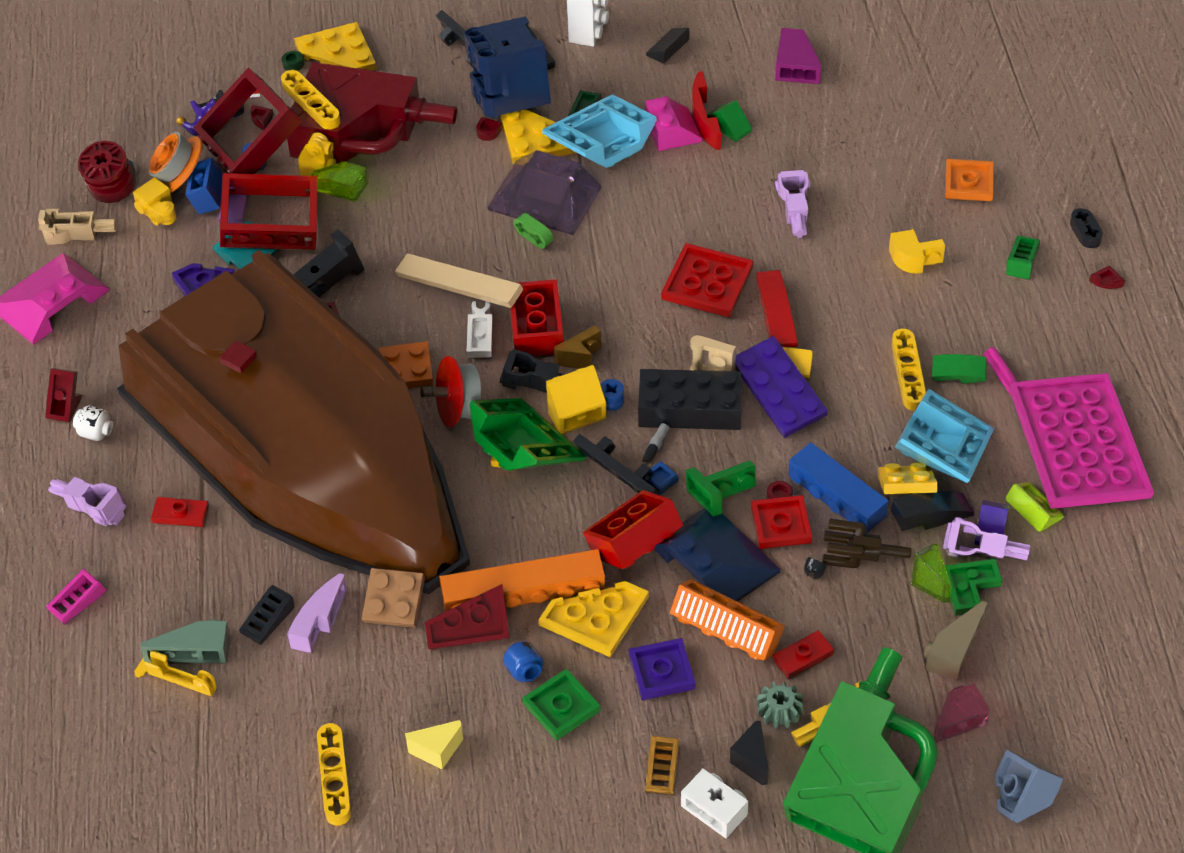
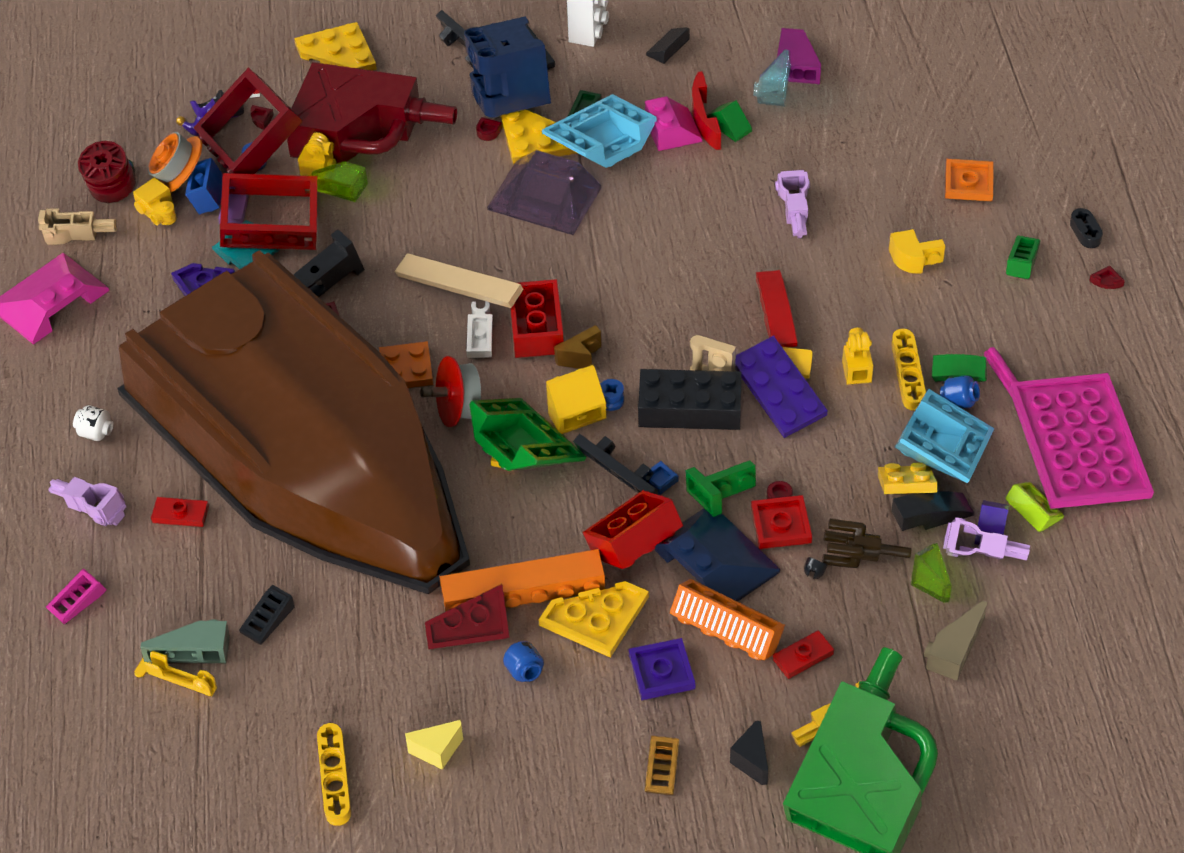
(62, 395): dark red slope -> none
(238, 356): dark red tile -> none
(292, 60): dark green tile -> none
(314, 97): yellow beam -> none
(317, 614): lavender slope -> none
(393, 598): medium nougat plate -> none
(533, 230): bright green beam -> none
(534, 371): black piece -> none
(561, 704): green plate -> none
(655, 442): piece -> none
(707, 280): red plate -> none
(714, 802): white brick -> none
(774, 81): none -> clear light blue slope
(780, 705): sand green gear -> none
(837, 487): blue brick -> none
(857, 357): none -> yellow brick
(961, 391): none -> blue head
(961, 713): clear pink slope -> none
(968, 579): green plate -> none
(1024, 787): sand blue slope -> none

